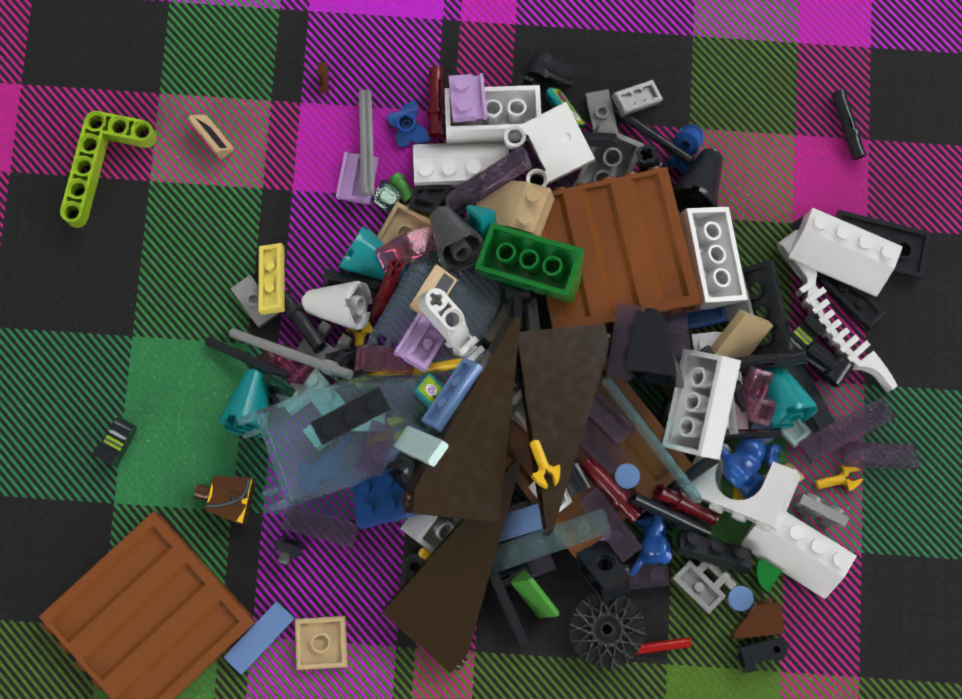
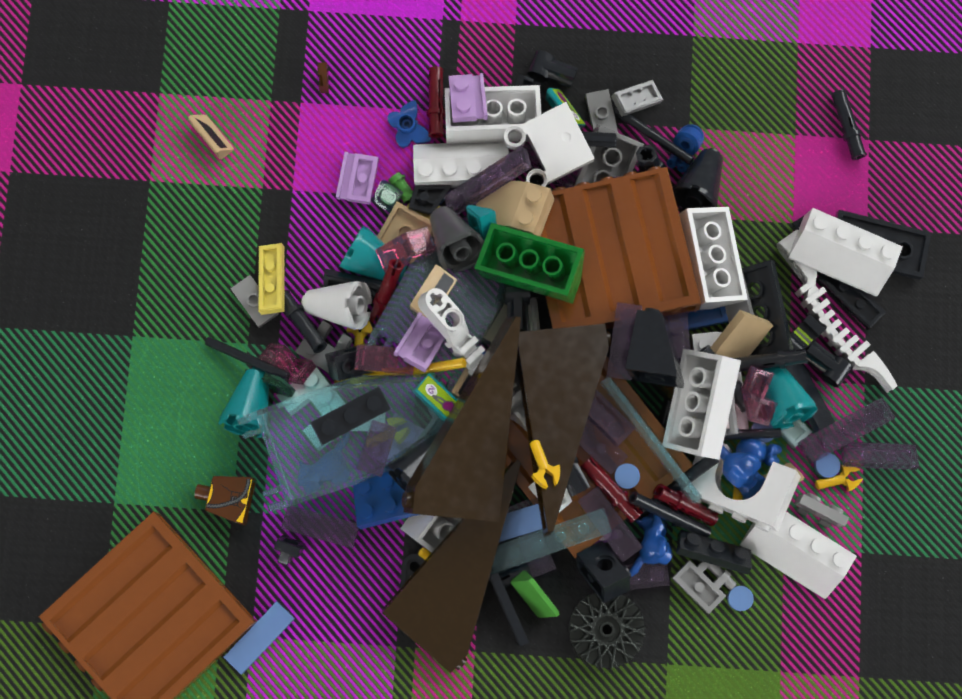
(95, 158): lime beam -> none
(115, 441): black leg -> none
(321, 643): tan tile -> none
(327, 367): light grey bar -> none
(366, 142): light grey axle -> none
(421, 446): light aqua tile -> none
(452, 394): medium blue tile -> none
(665, 645): red bar -> none
(760, 620): reddish brown slope -> none
(763, 650): black leg -> none
(766, 574): green tile -> none
(827, 466): none -> medium blue tile

